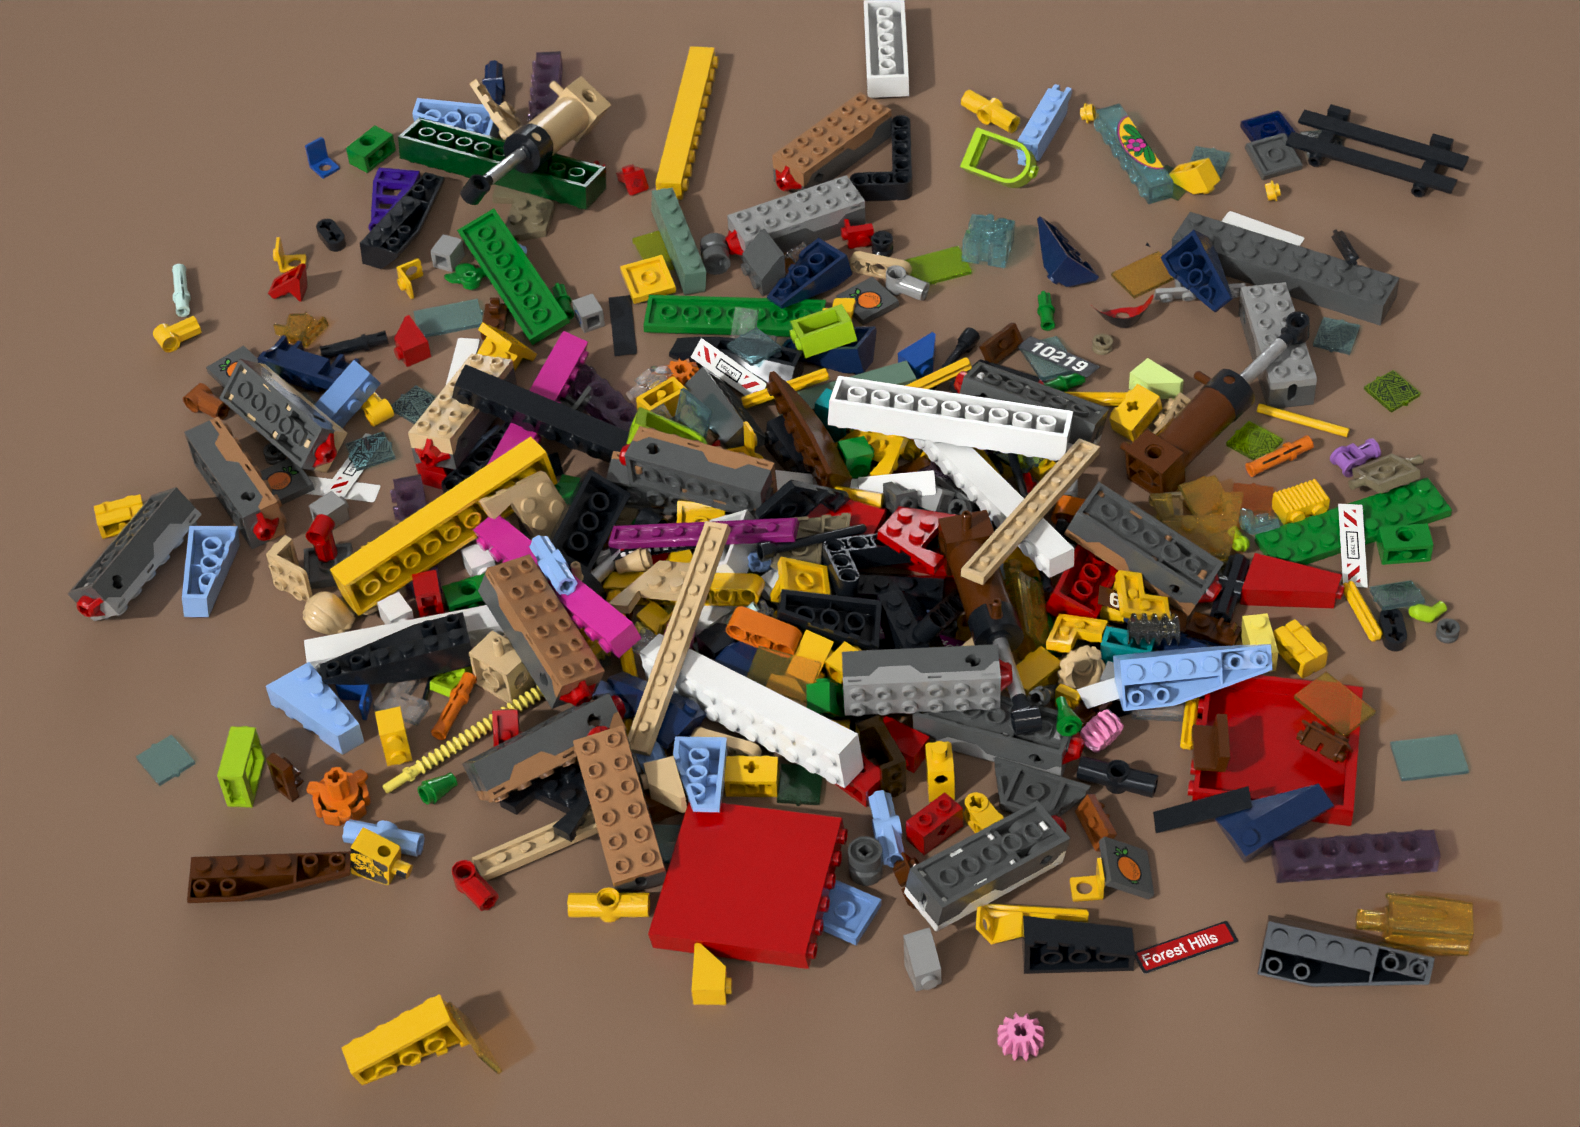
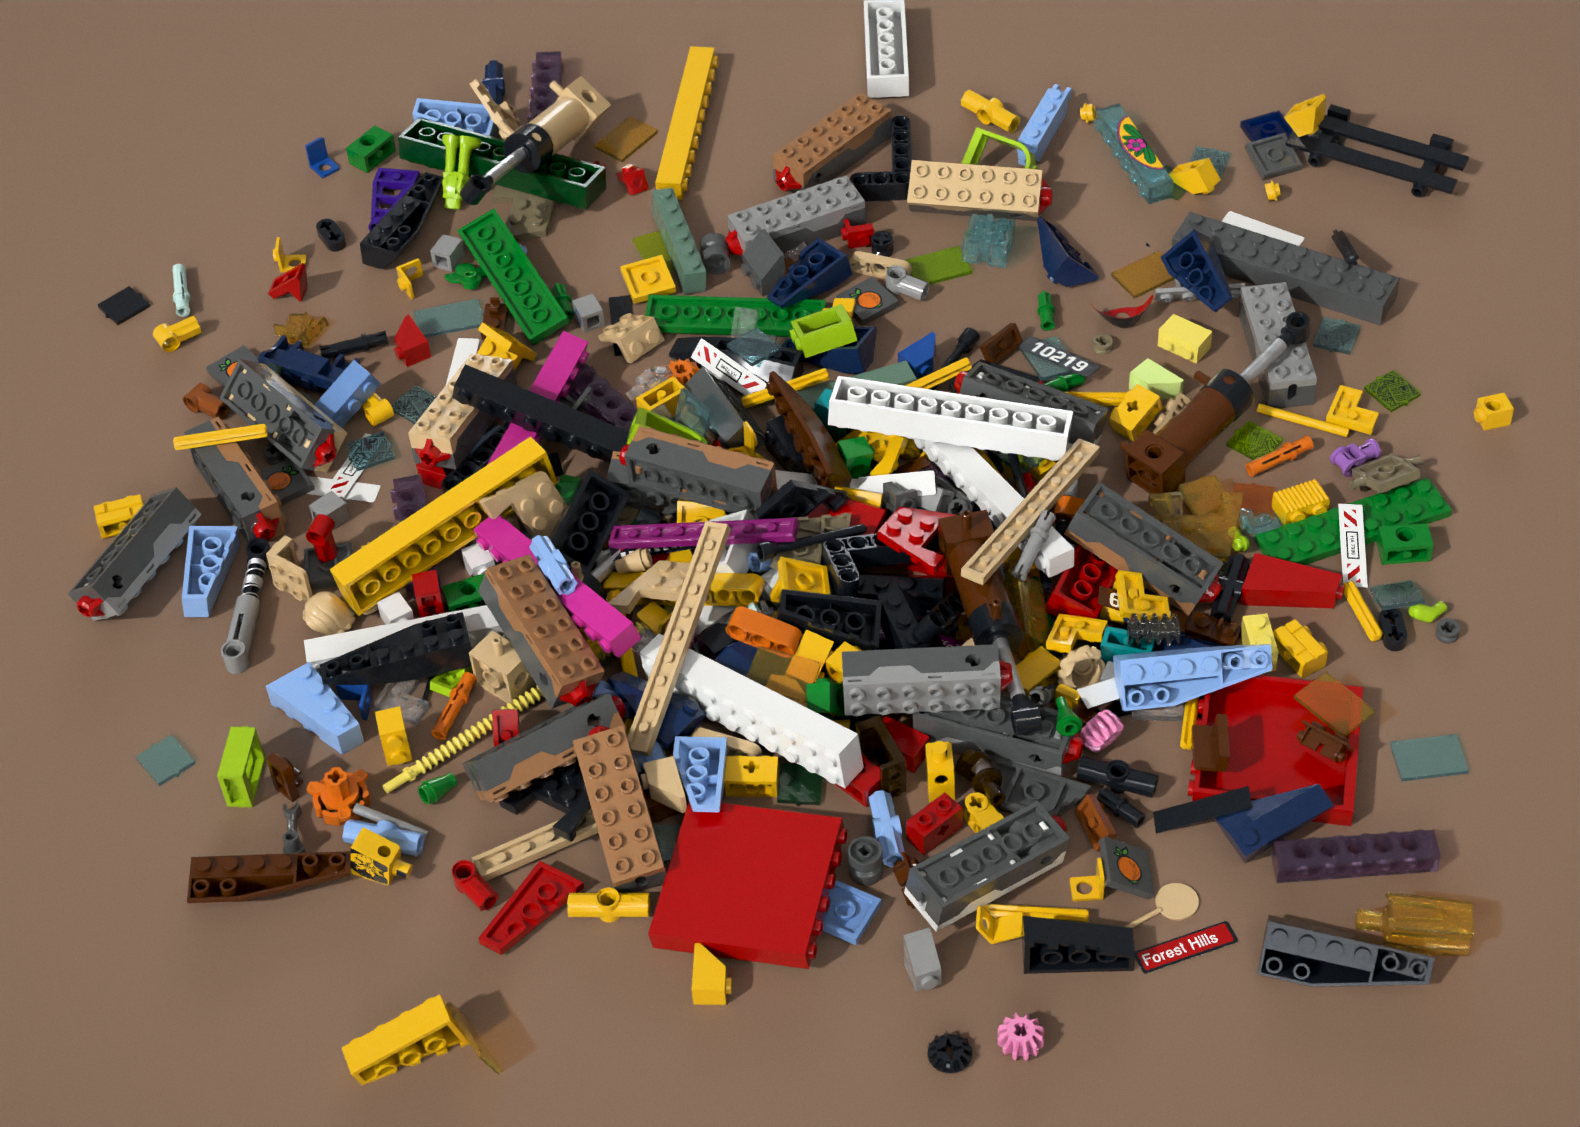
(123, 305): none -> black piece
(220, 437): none -> yellow axle
(246, 609): none -> light grey piece
(291, 837): none -> dark grey brick
(378, 816): none -> light grey bar
(455, 181): none -> lime piece
(532, 903): none -> red wing
(625, 139): none -> clear yellow piece
(633, 335): none -> tan bracket
(939, 1058): none -> black gear
(977, 190): none -> tan piece
(983, 773): none -> dark brown piece
(1038, 536): none -> light grey pin
(1121, 807): none -> black axle
(1174, 902): none -> tan piece
(1184, 338): none -> light yellow brick
(1307, 115): none -> yellow slope
(1347, 414): none -> yellow plate
(1493, 411): none -> yellow brick

